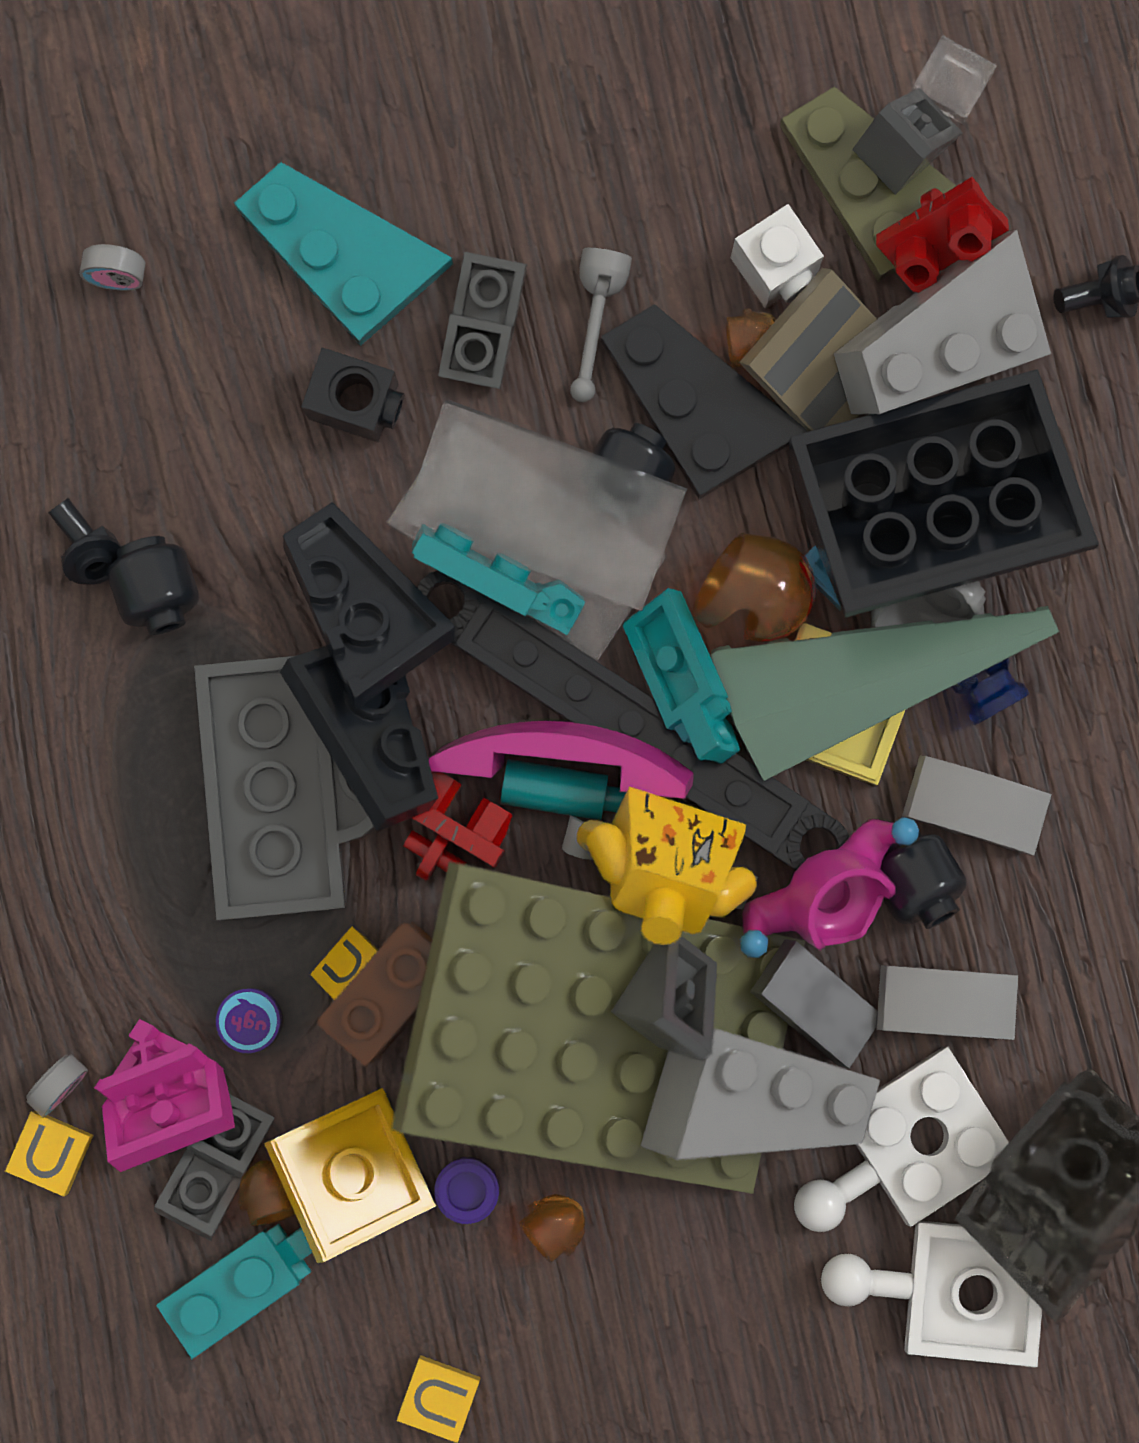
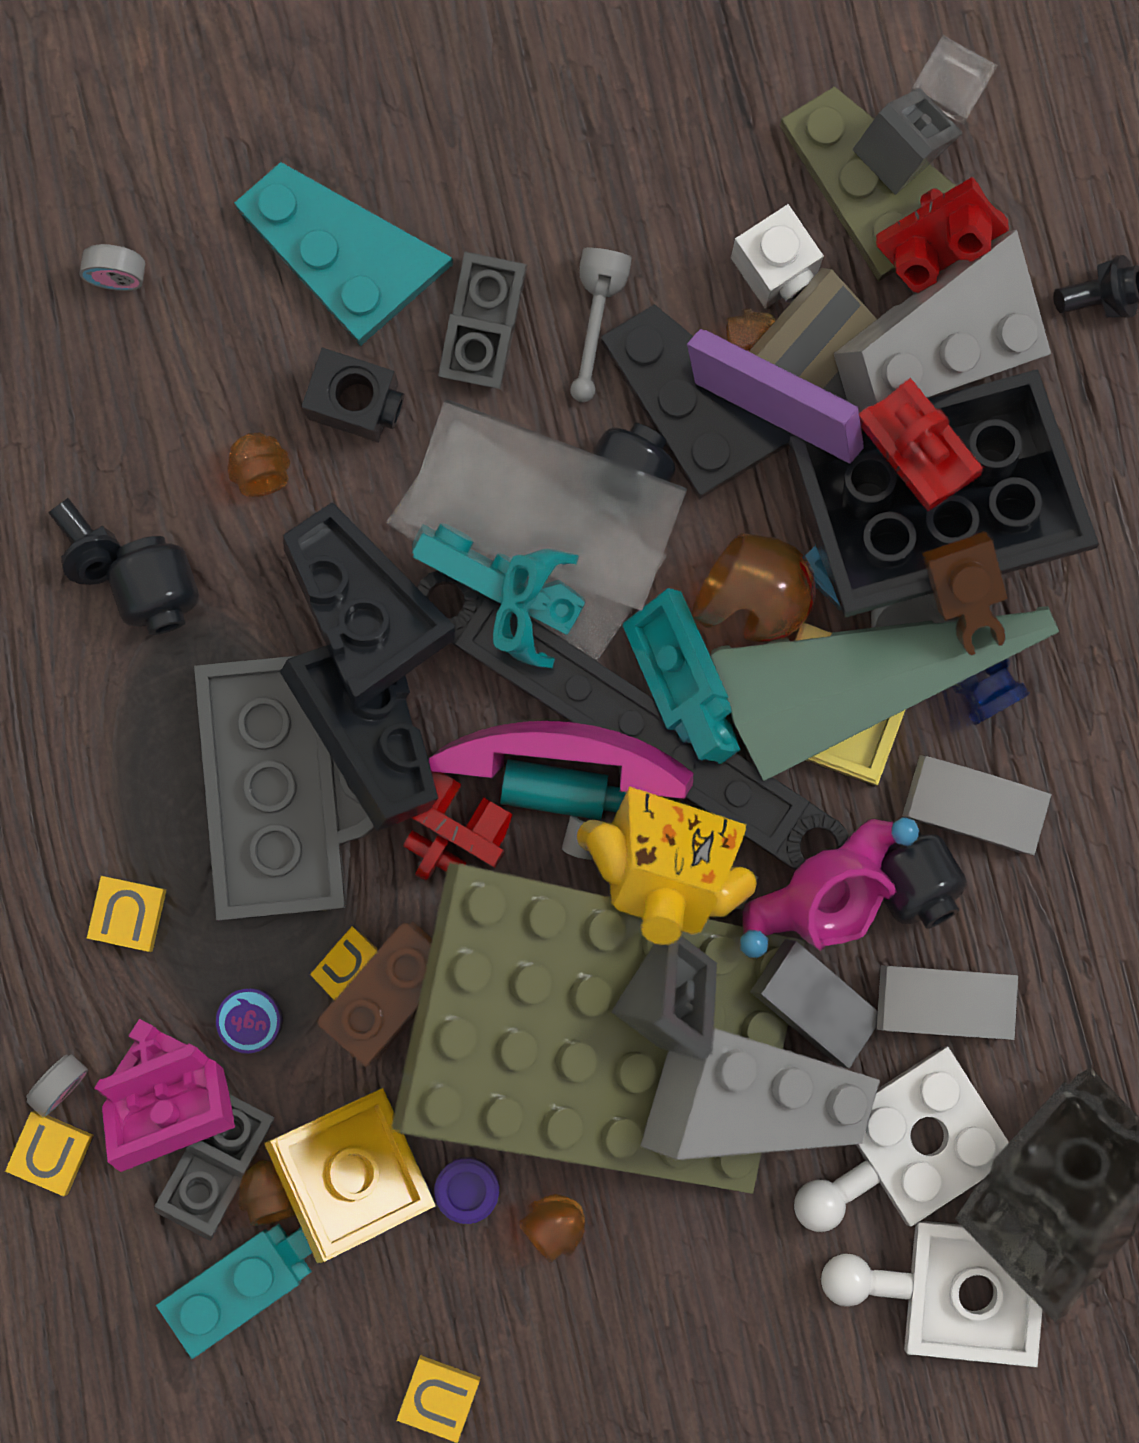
(126, 913): none -> yellow tile
(258, 465): none -> clear orange plate
(539, 567): none -> teal cap
(776, 395): none -> medium lavender tile
(920, 444): none -> red hips
(965, 583): none -> reddish brown plate

